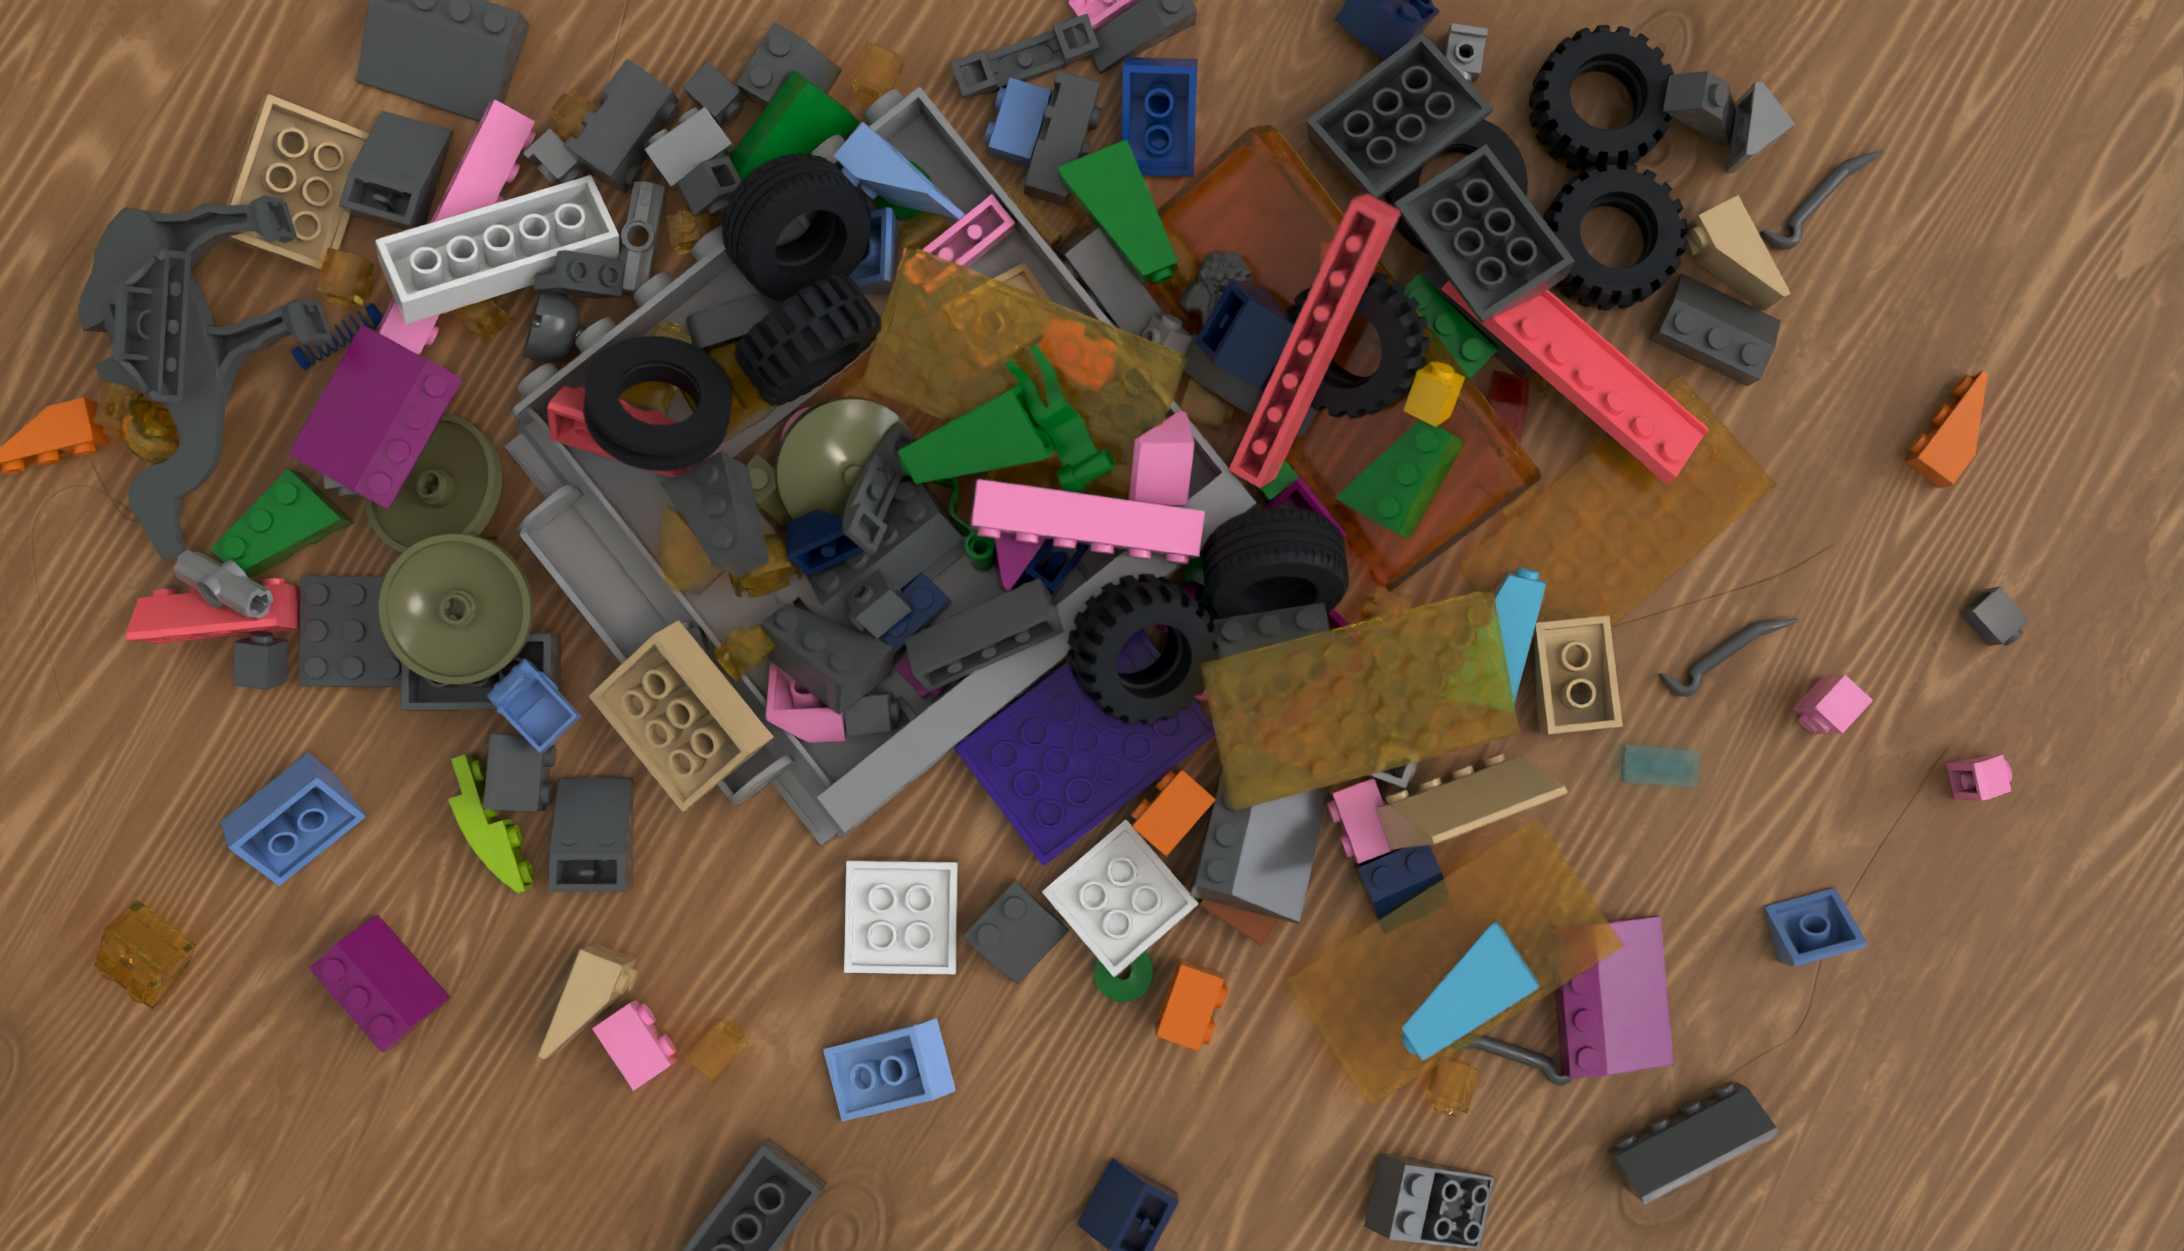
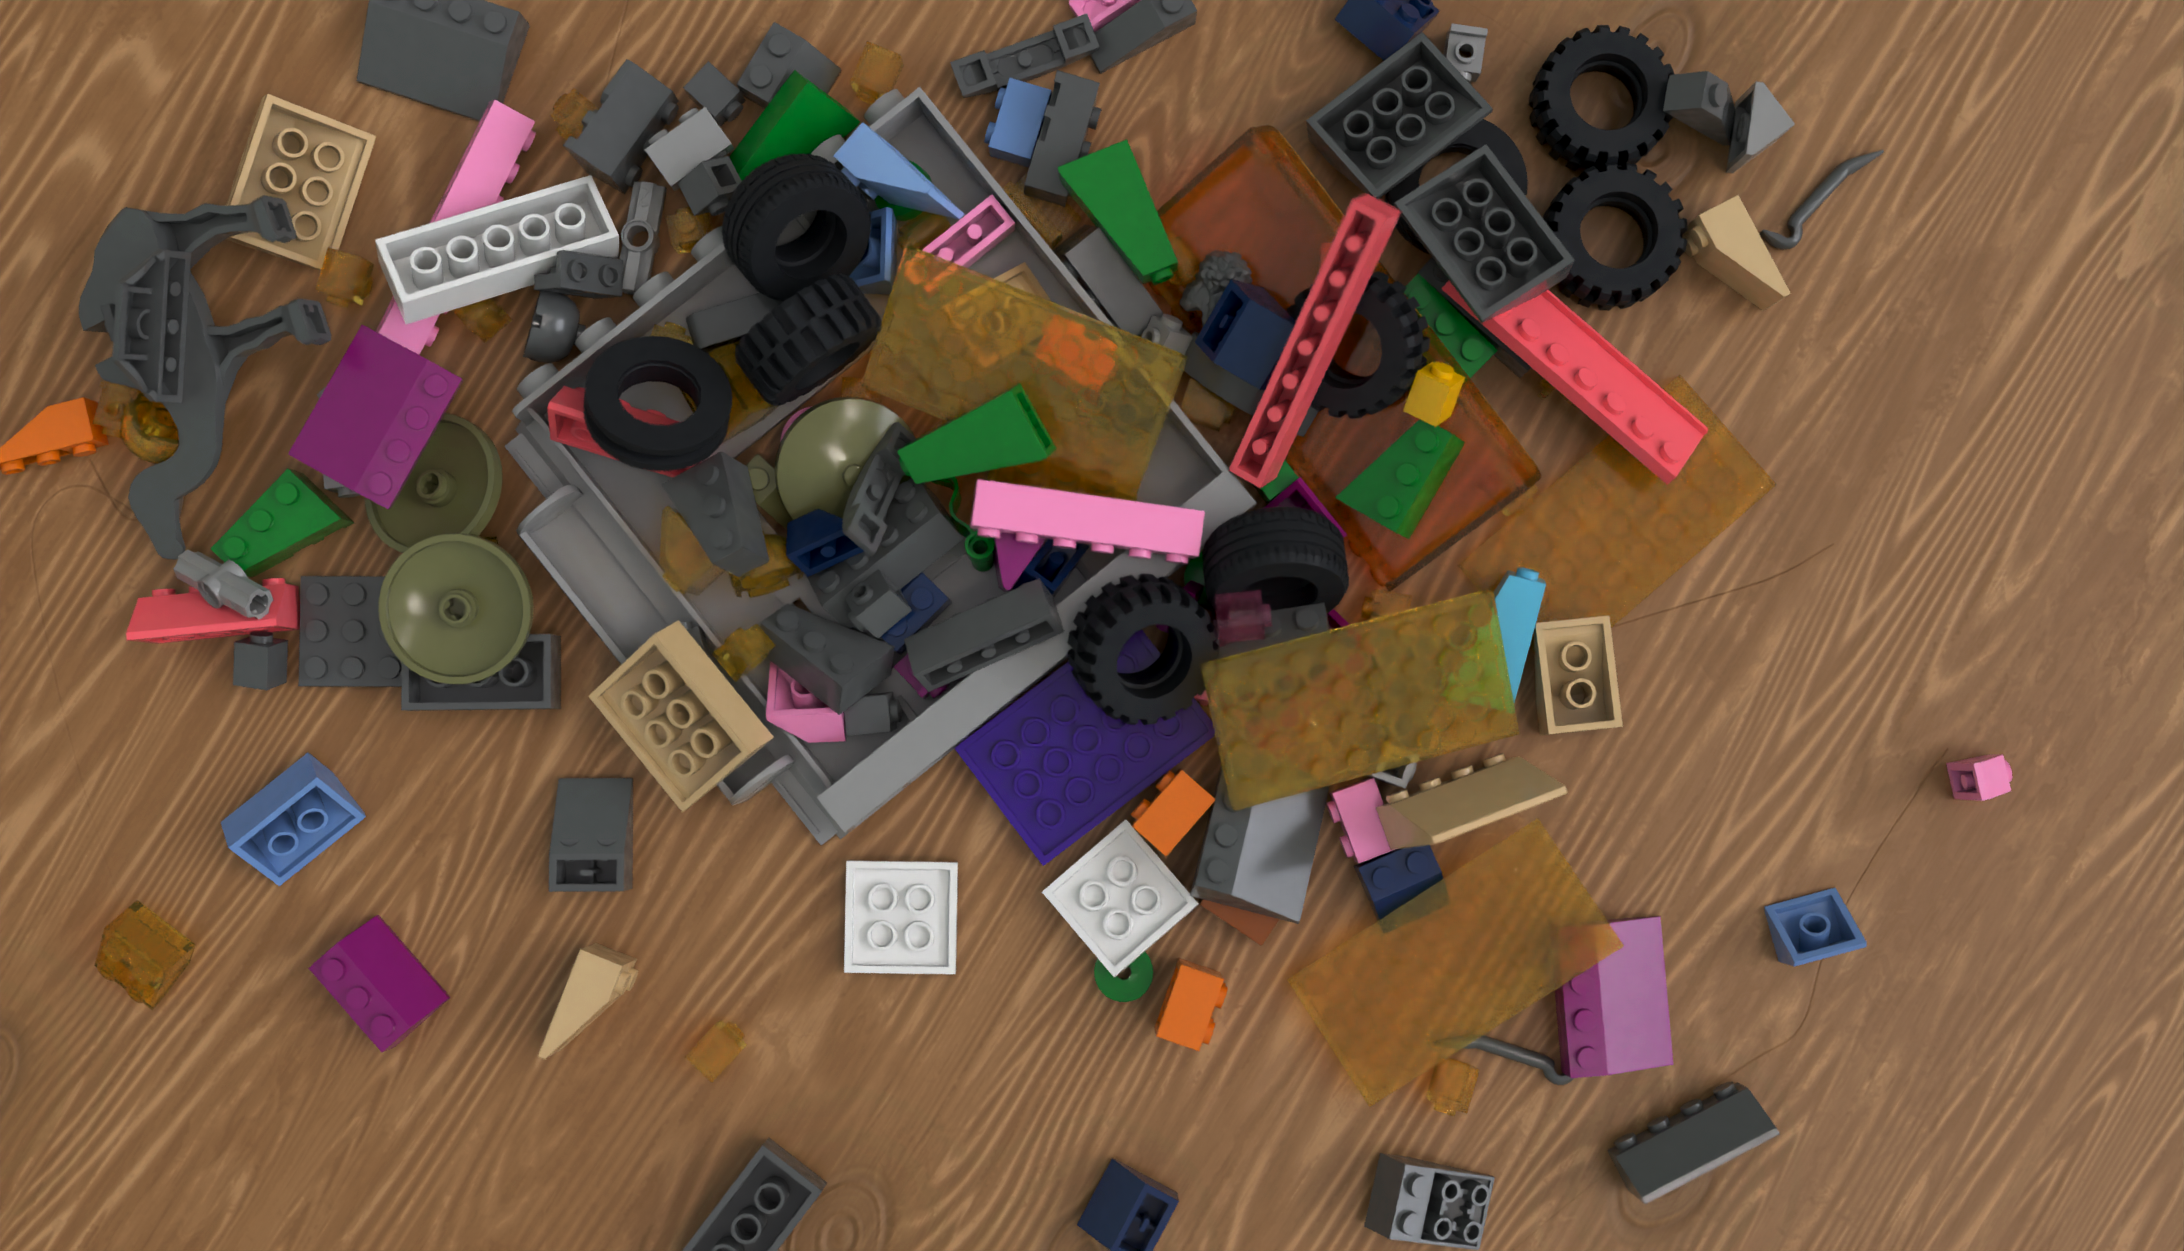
(301, 357): blue piece -> none
(397, 172): dark grey slope -> none
(491, 840): lime slope -> none
(517, 775): dark grey slope -> none
(533, 705): medium blue piece -> none
(553, 159): light grey brick -> none
(636, 1043): bright pink brick -> none
(650, 396): clear yellow brick -> none
(889, 1070): light blue slope -> none
(1015, 932): dark grey slope -> none
(1064, 426): green flag -> none
(1160, 114): blue slope -> none
(1163, 463): bright pink slope -> none
(1241, 616): none -> clear pink window
(1473, 991): medium azure slope -> none
(1509, 398): clear red slope -> none
(1660, 766): clear light blue plate -> none
(1716, 331): dark grey slope -> none
(1722, 653): dark grey piece -> none
(1831, 705): bright pink brick -> none
(1954, 435): orange slope -> none
(1995, 617): dark grey brick -> none

